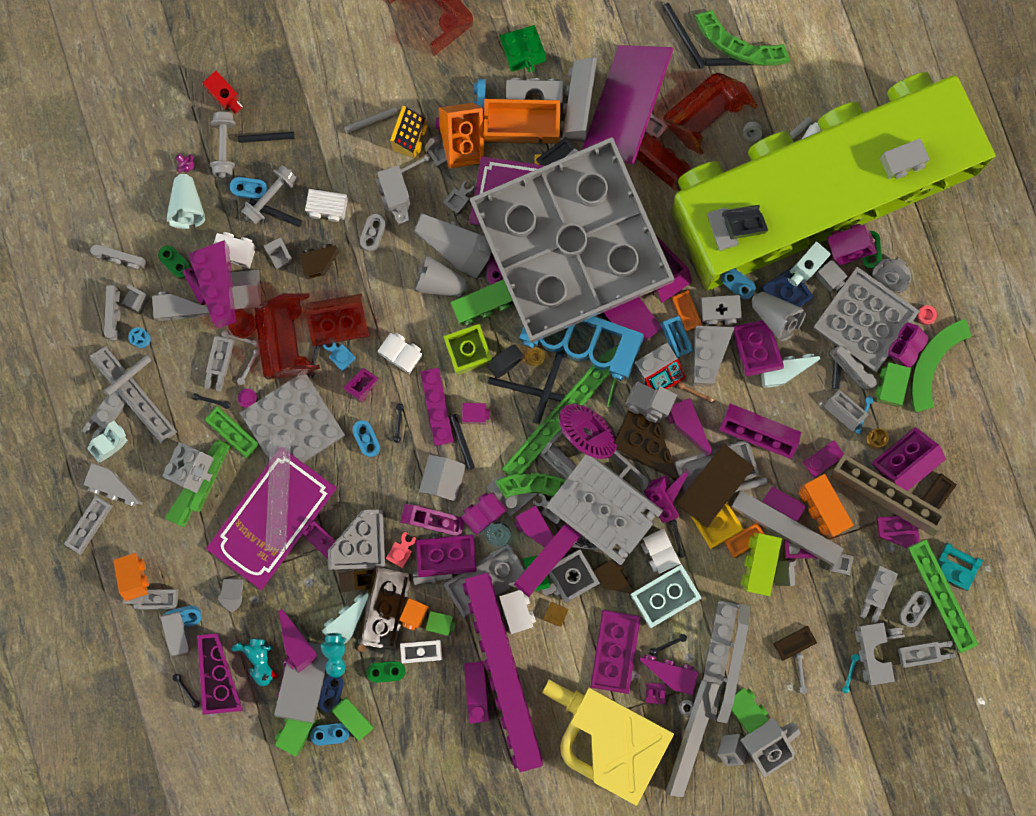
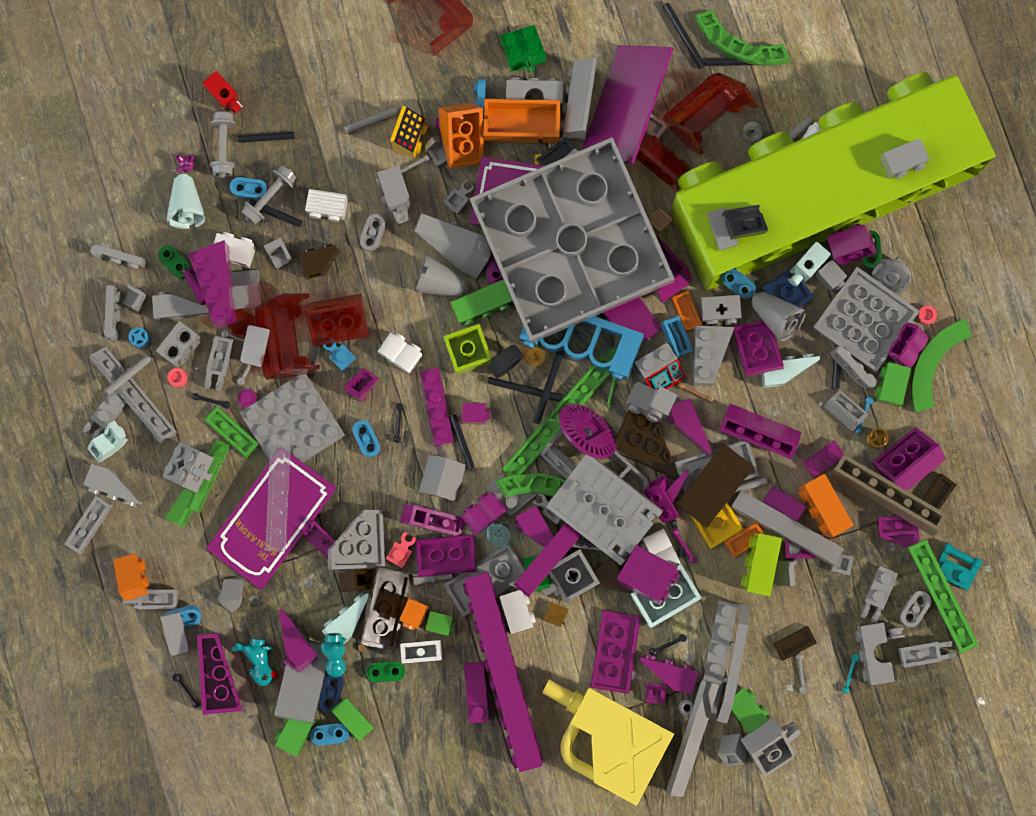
(174, 341): none -> light grey brick
(177, 377): none -> coral tile
(254, 345): none -> light grey slope
(648, 575): none -> magenta brick
(660, 220): none -> light nougat slope
(692, 559): none -> magenta hinge

